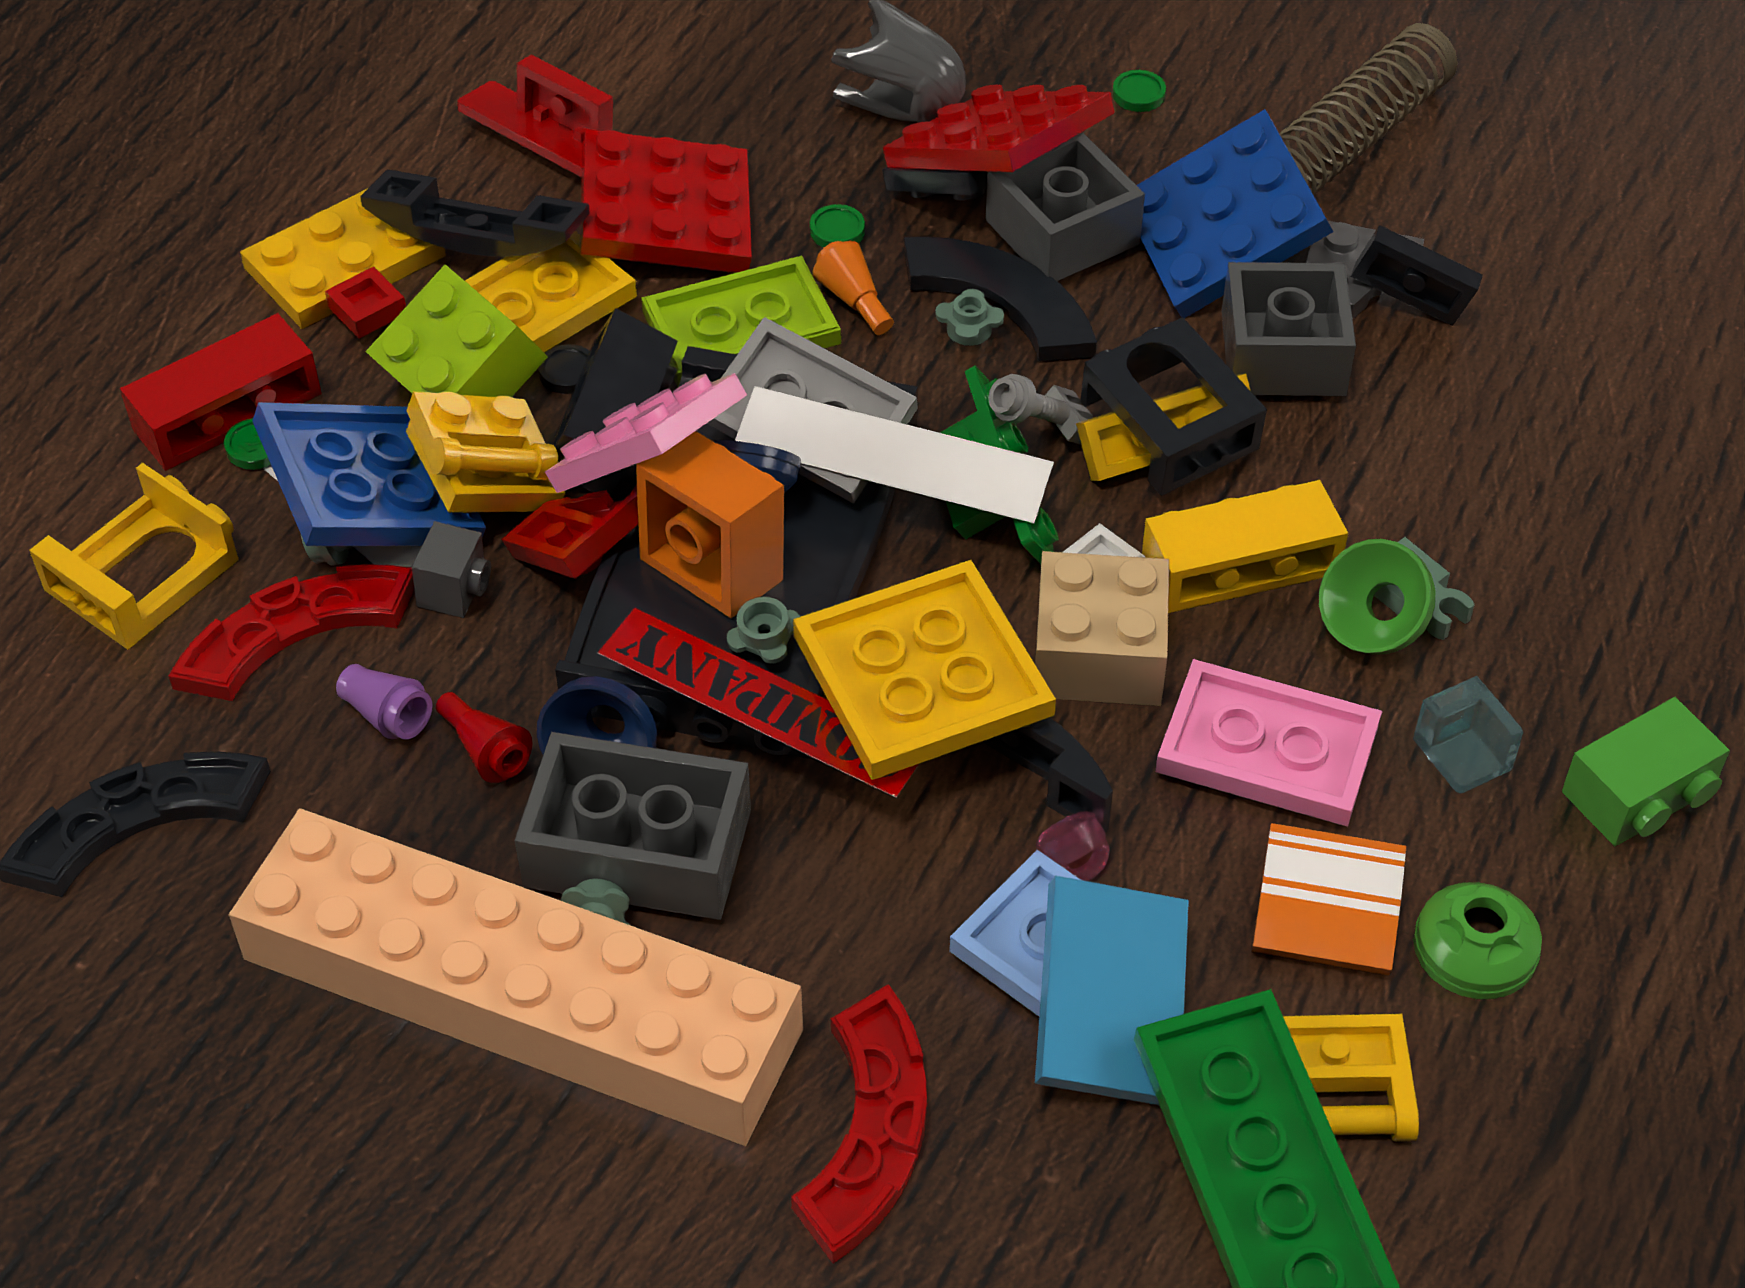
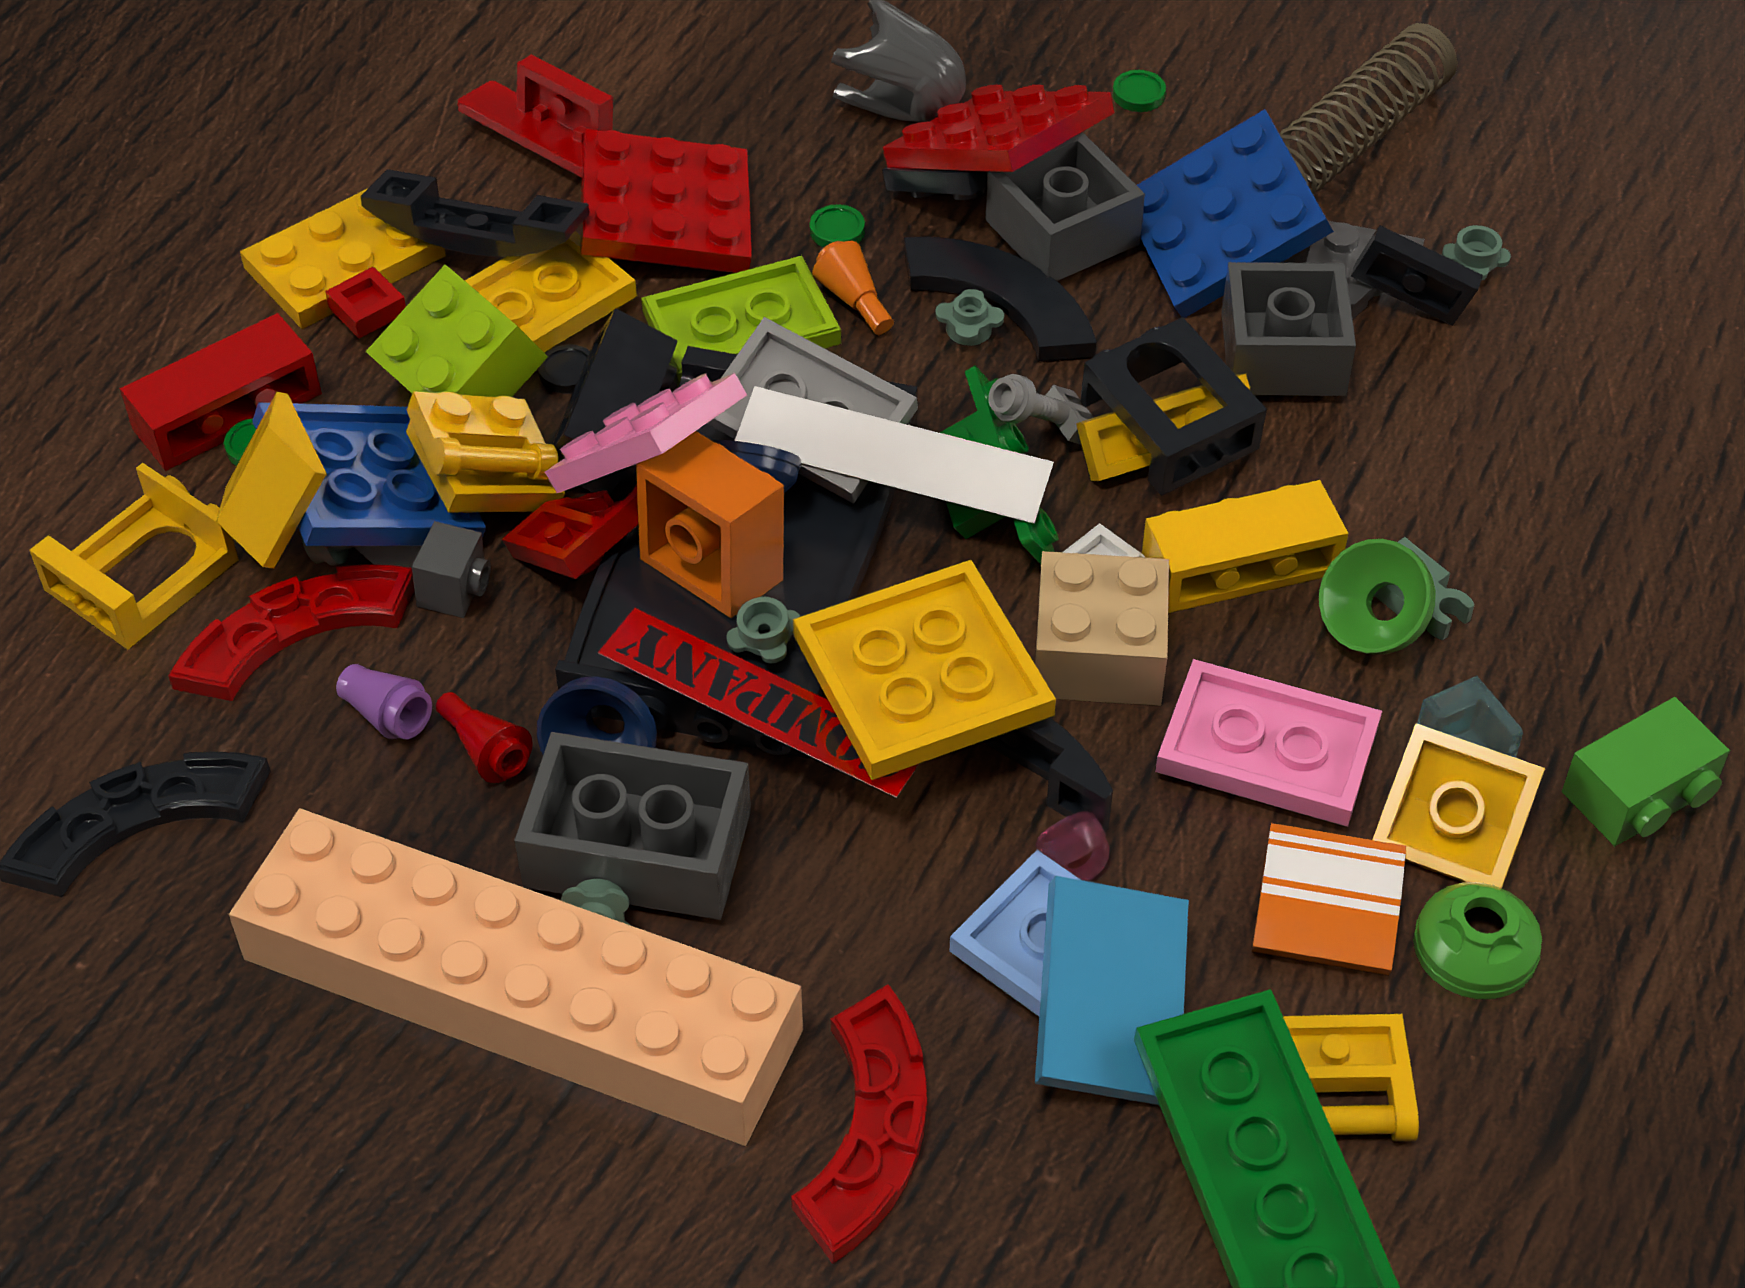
(271, 484): none -> yellow slope
(1458, 807): none -> yellow slope
(1478, 249): none -> sand green plate

